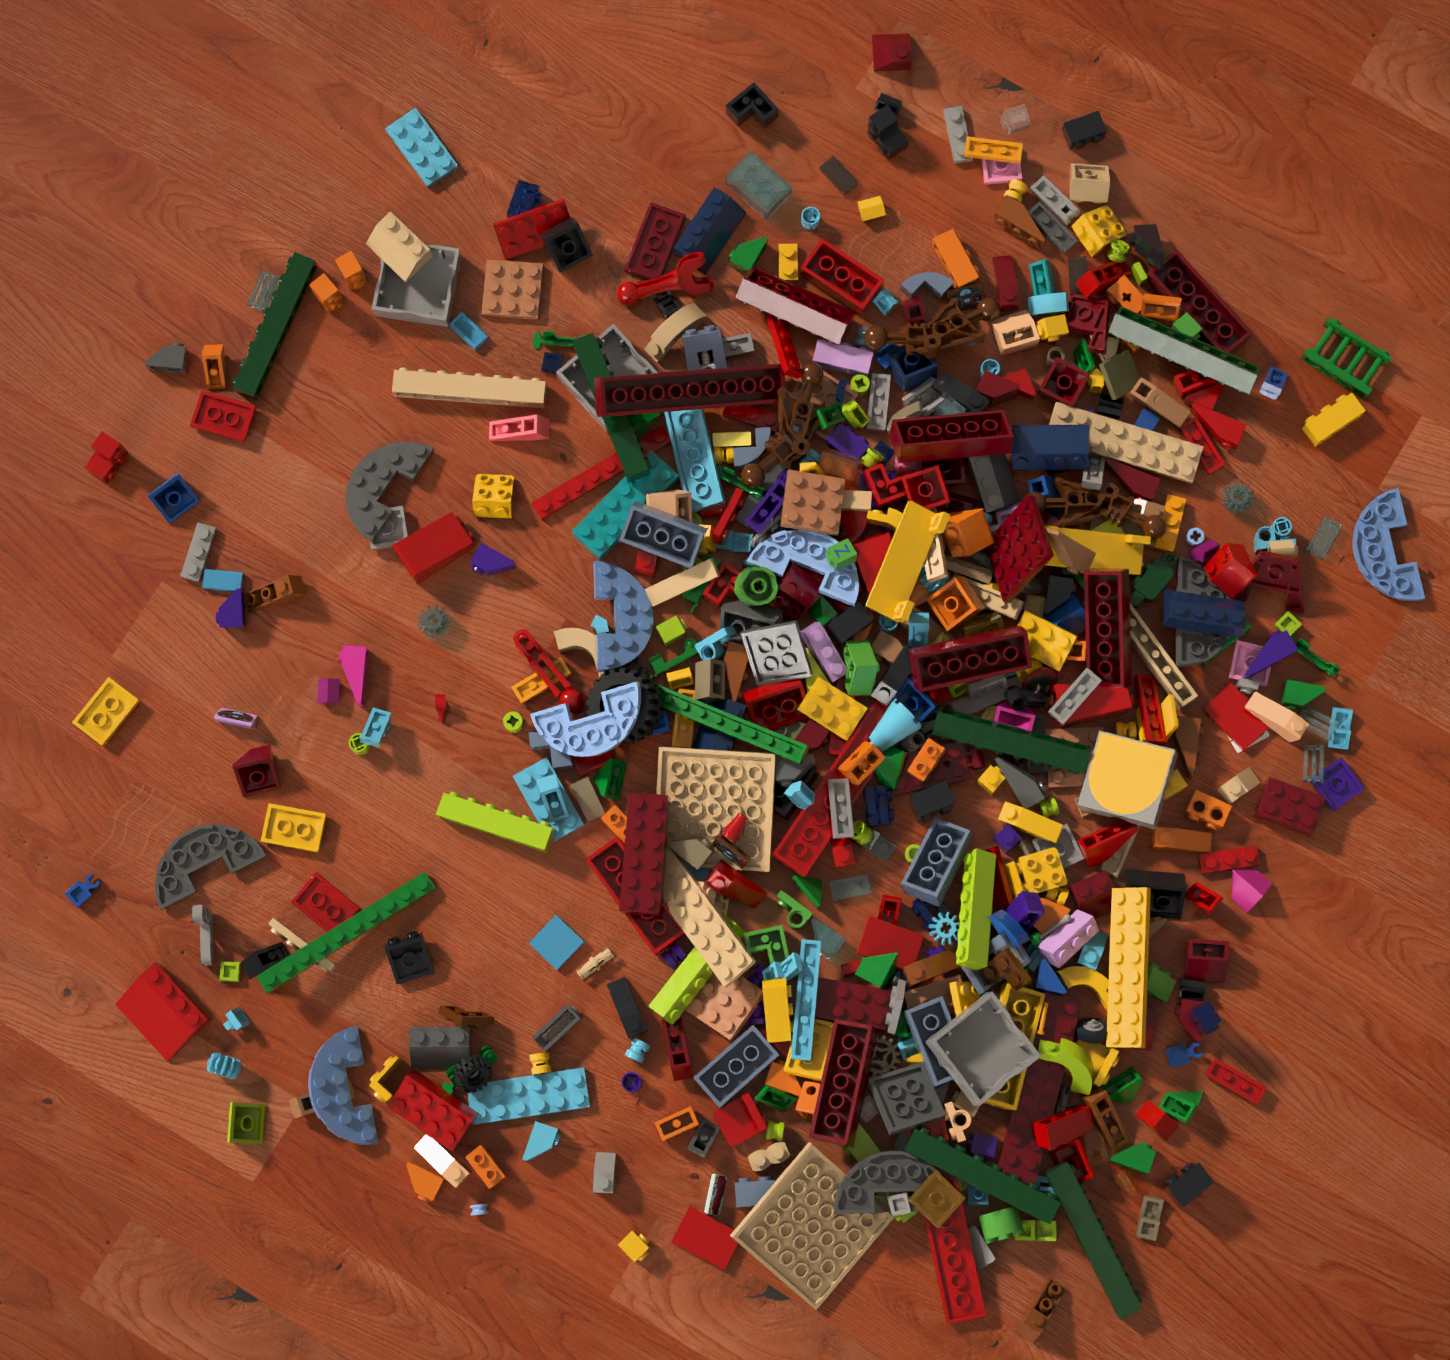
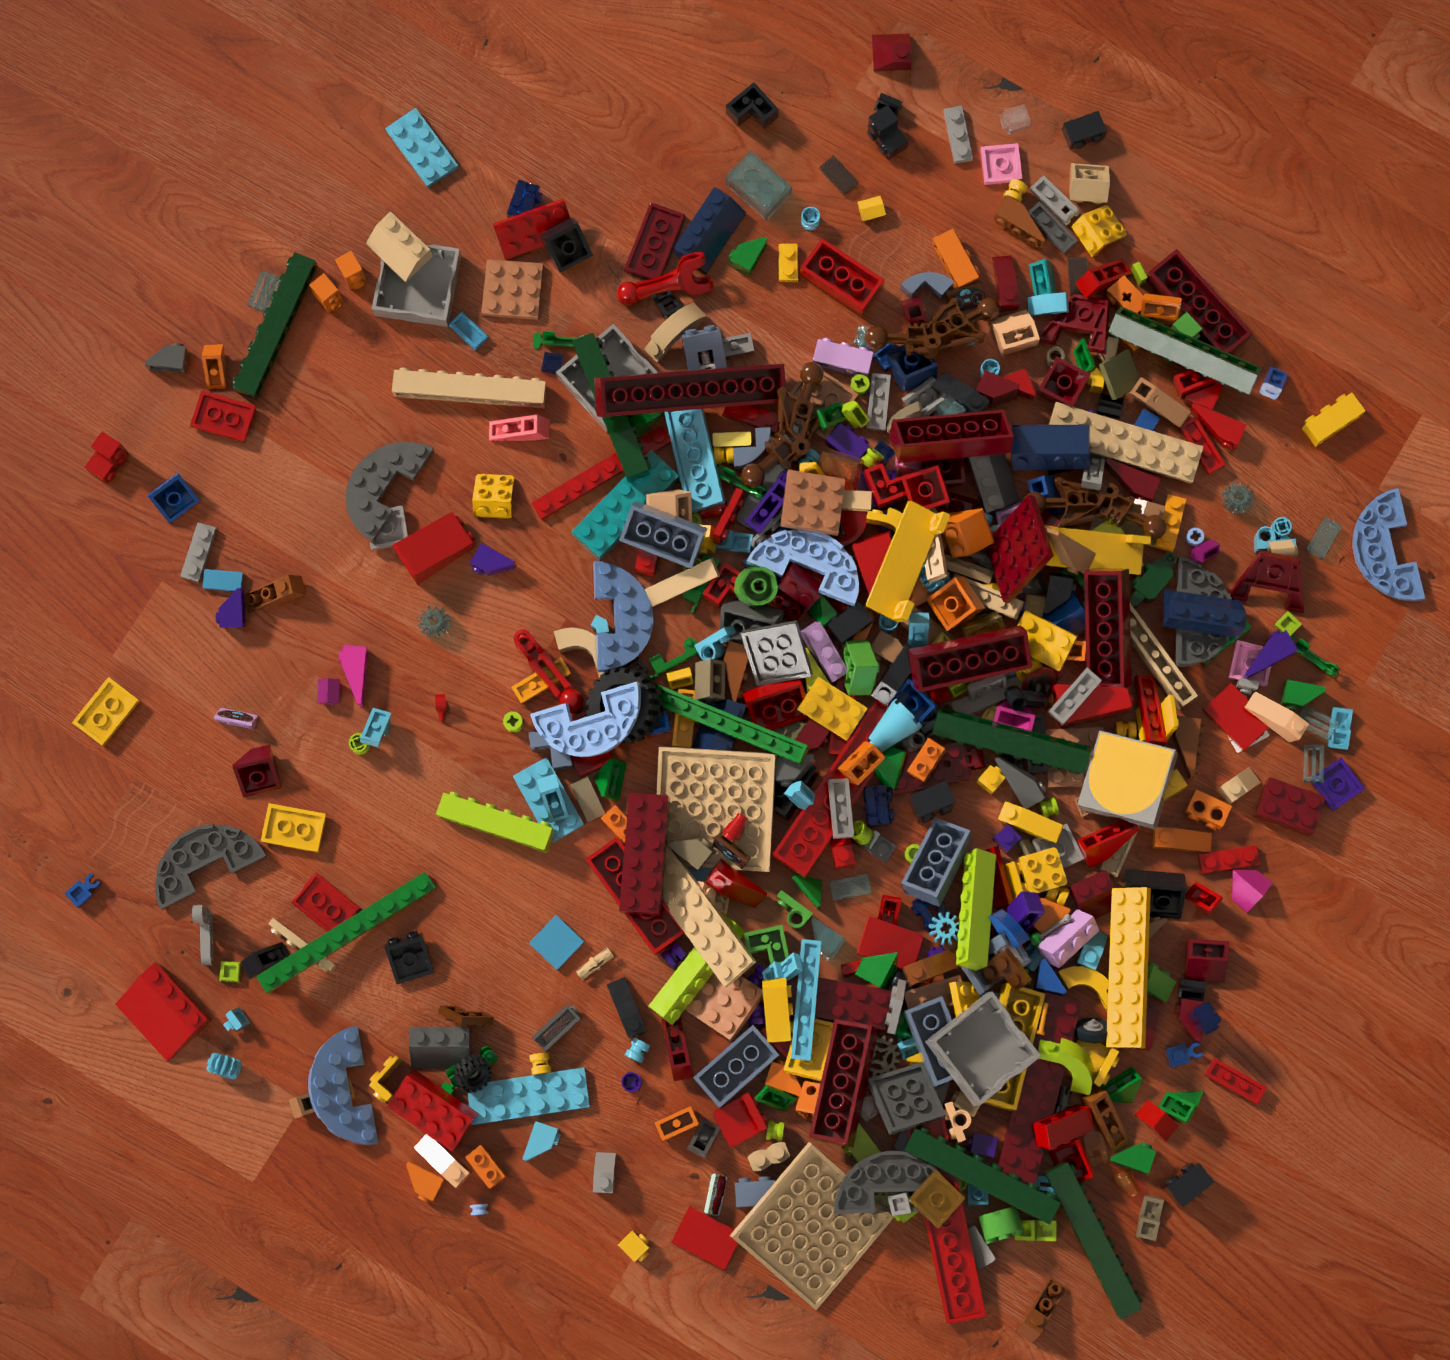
(246, 1123): lime slope -> none
(671, 630): lime brick -> none
(784, 347): red plate -> none
(795, 305): brick -> none
(841, 390): clear blue tile -> none
(841, 555): bright green brick -> none
(885, 301): medium azure tile -> none
(993, 150): light orange plate -> none
(1052, 328): yellow brick -> none
(1118, 251): lime wheel -> none
(1148, 244): black slope -> none
(1231, 569): red slope -> none
(1345, 377): green fence -> none

